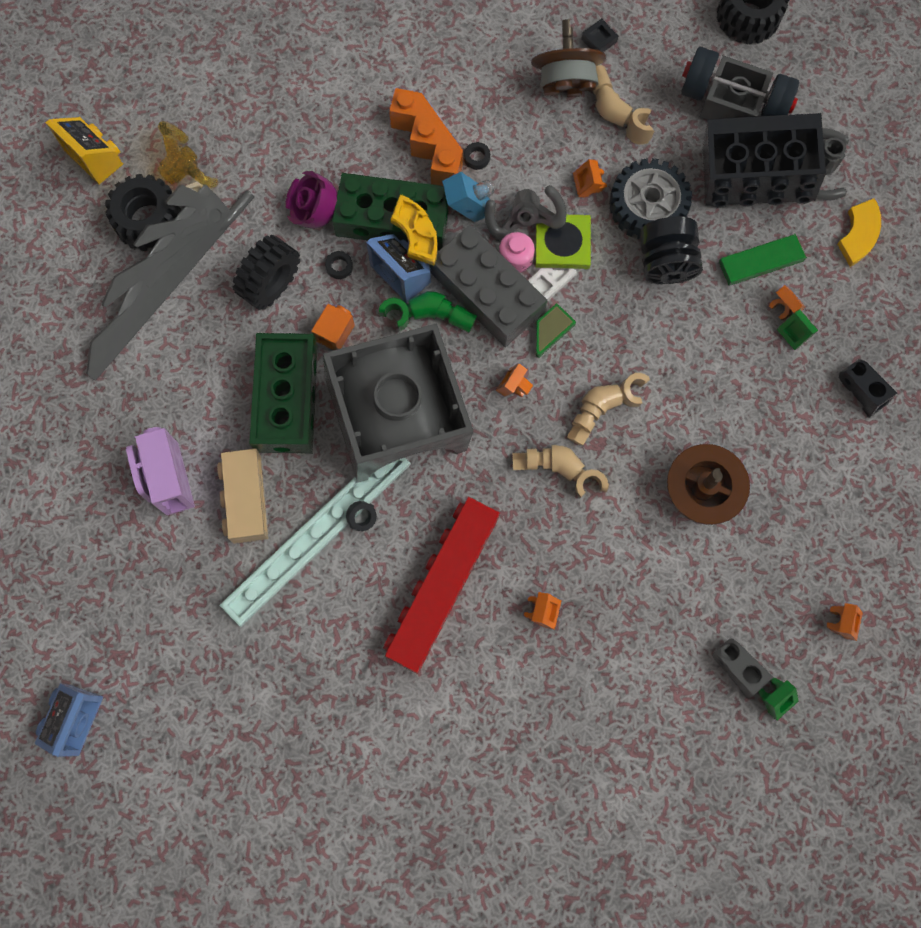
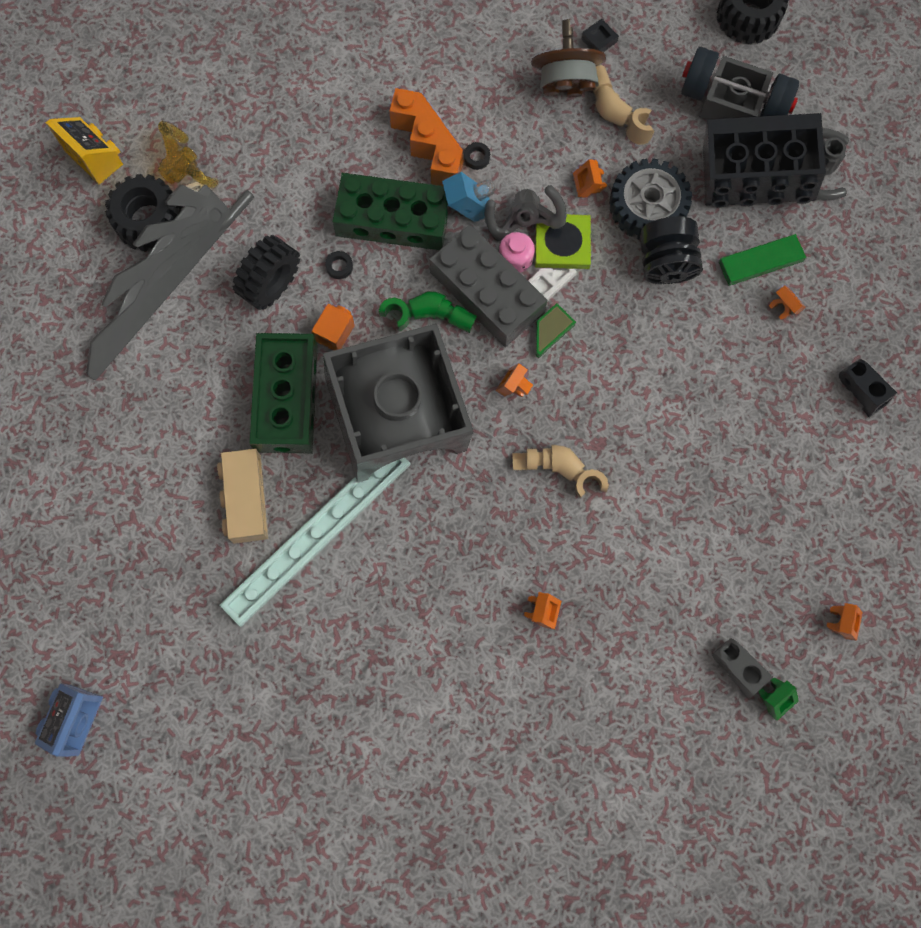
(160, 471): lavender brick -> none
(311, 200): magenta cylinder -> none
(368, 523): black piece -> none
(390, 260): medium blue slope -> none
(418, 228): yellow tile -> none
(442, 585): red brick -> none
(600, 400): tan piece -> none
(708, 484): reddish brown piece -> none
(797, 329): green tile -> none
(863, 231): yellow tile -> none

